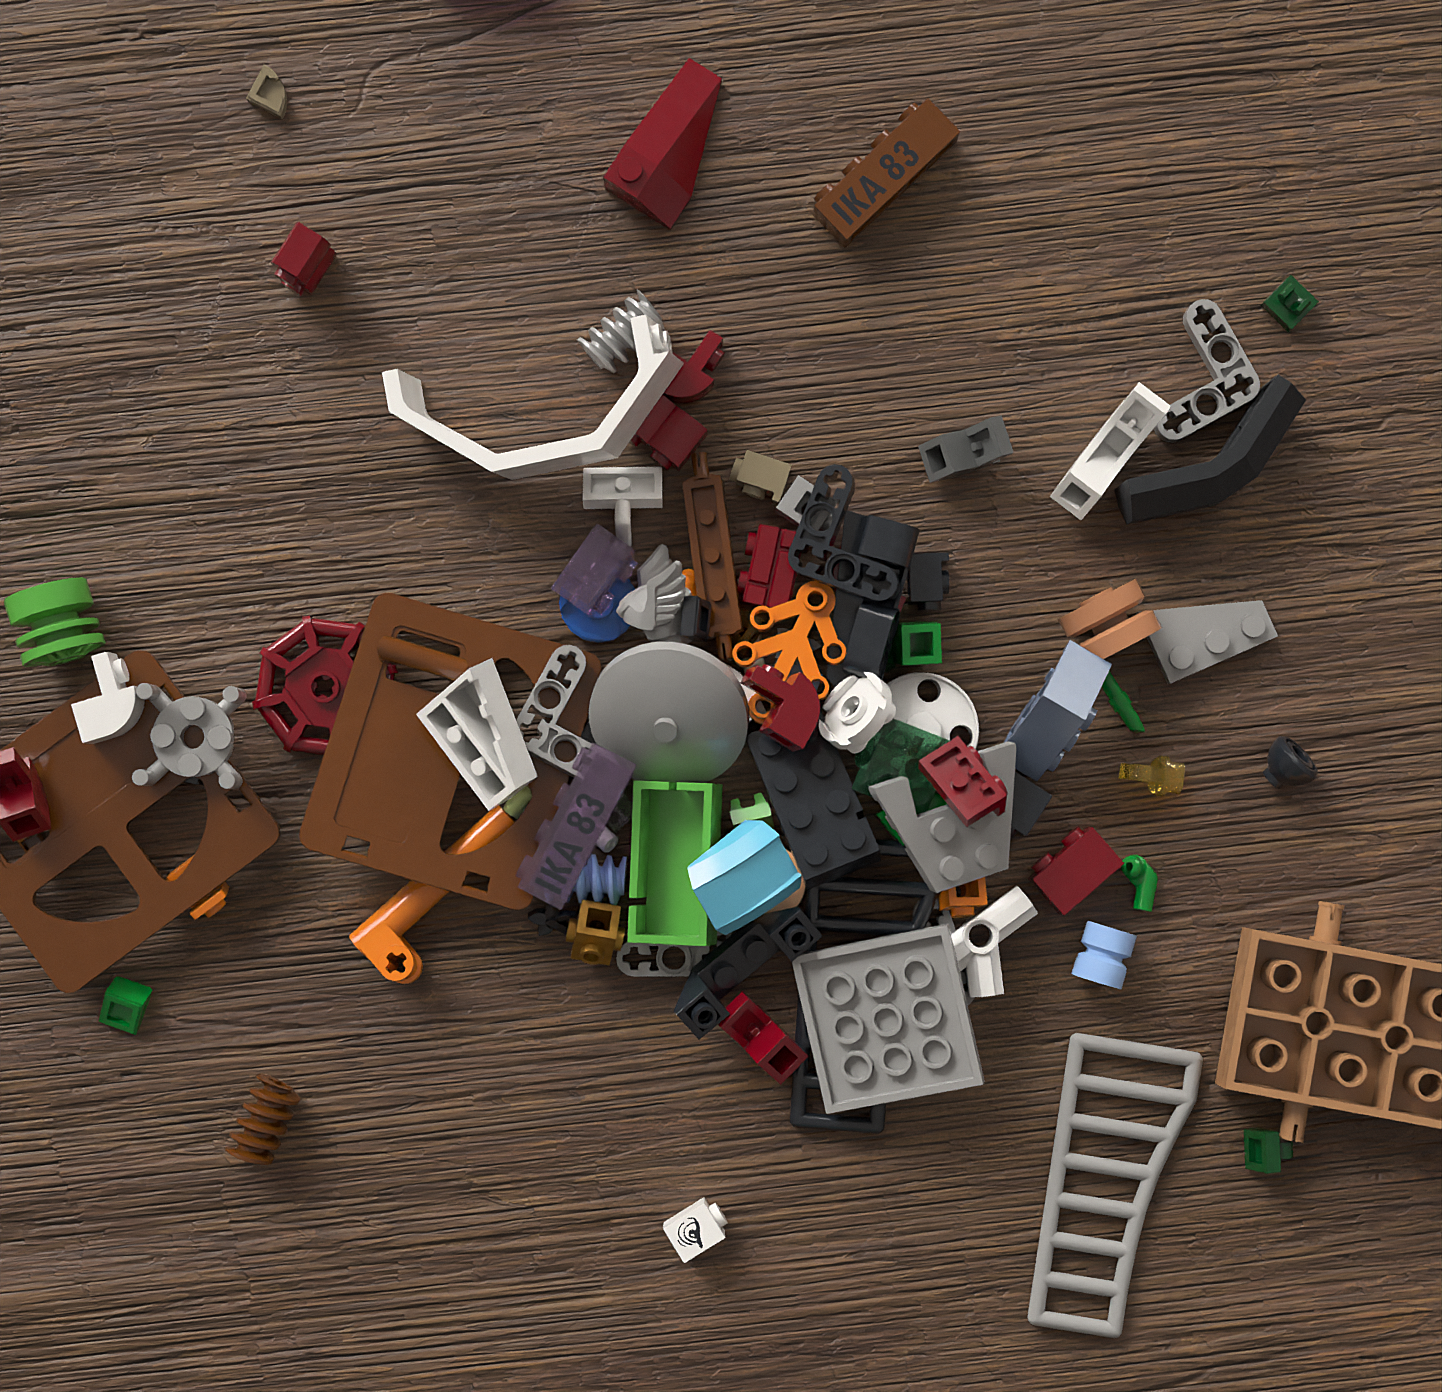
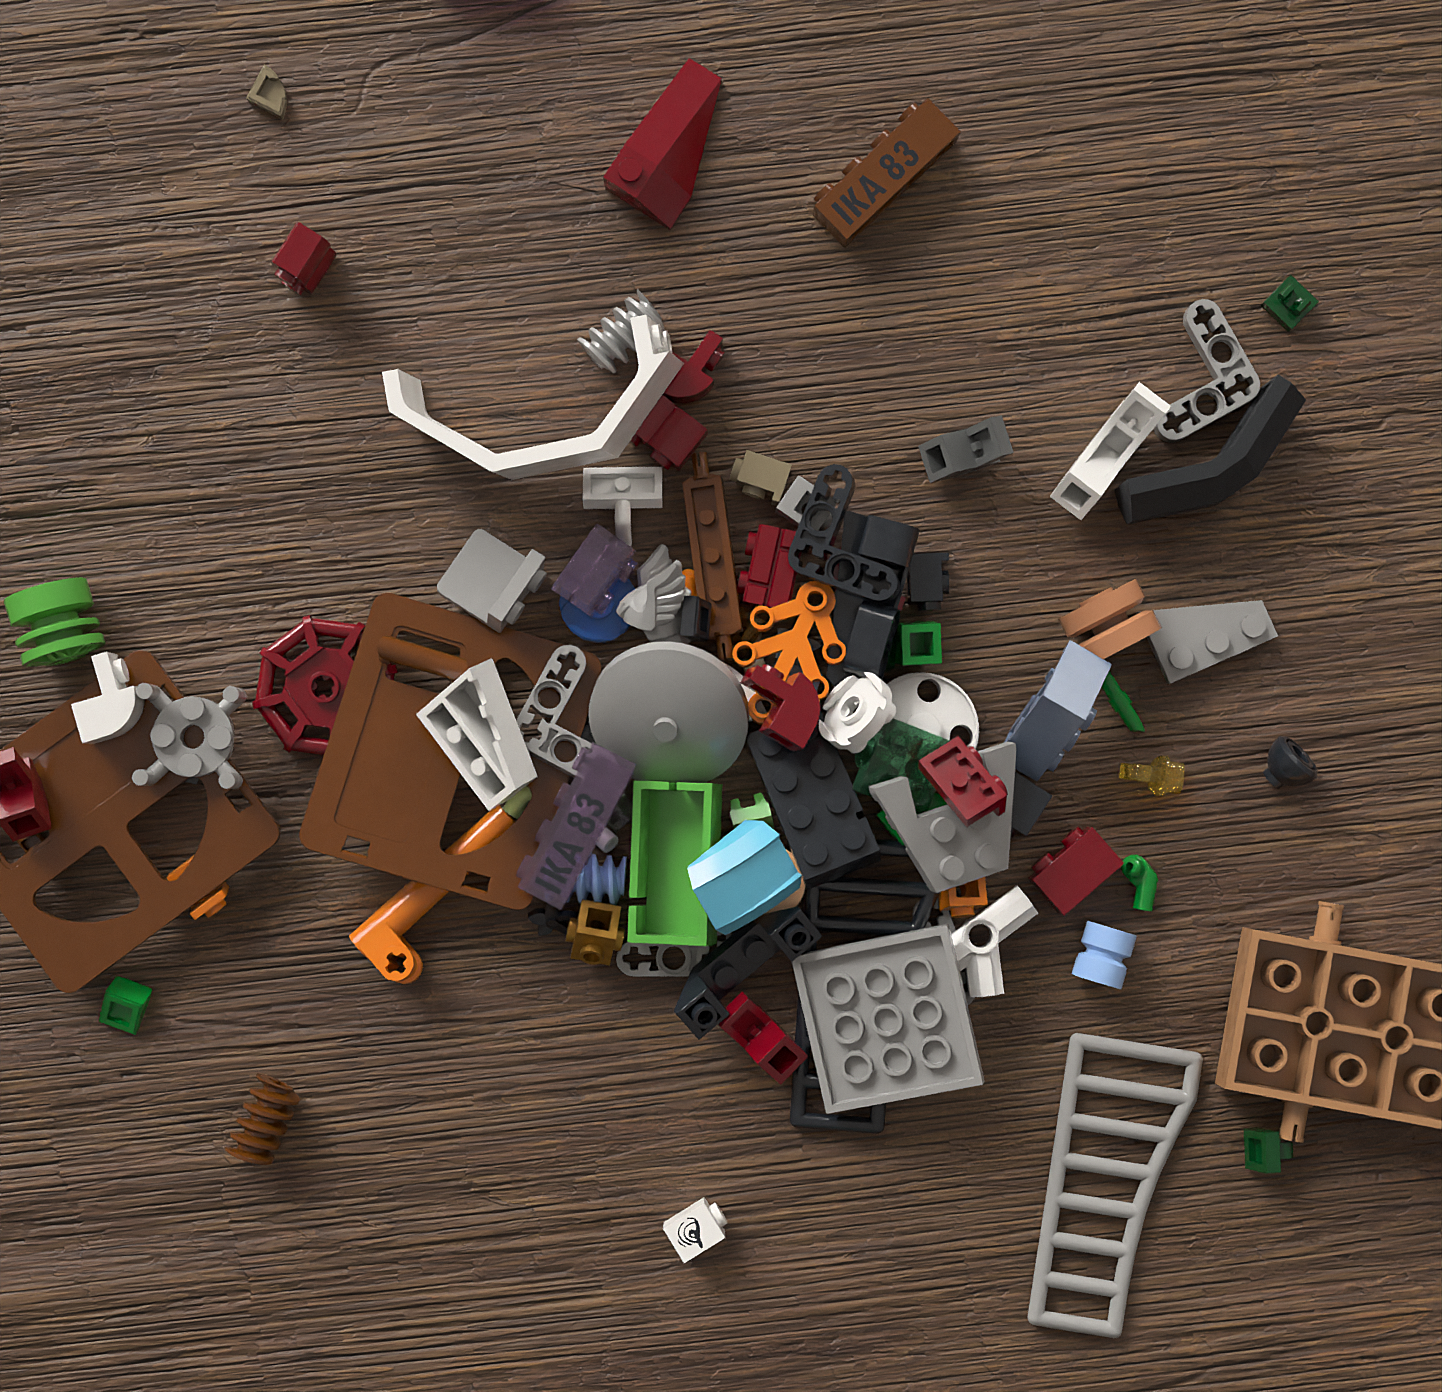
(491, 580): none -> light grey bracket

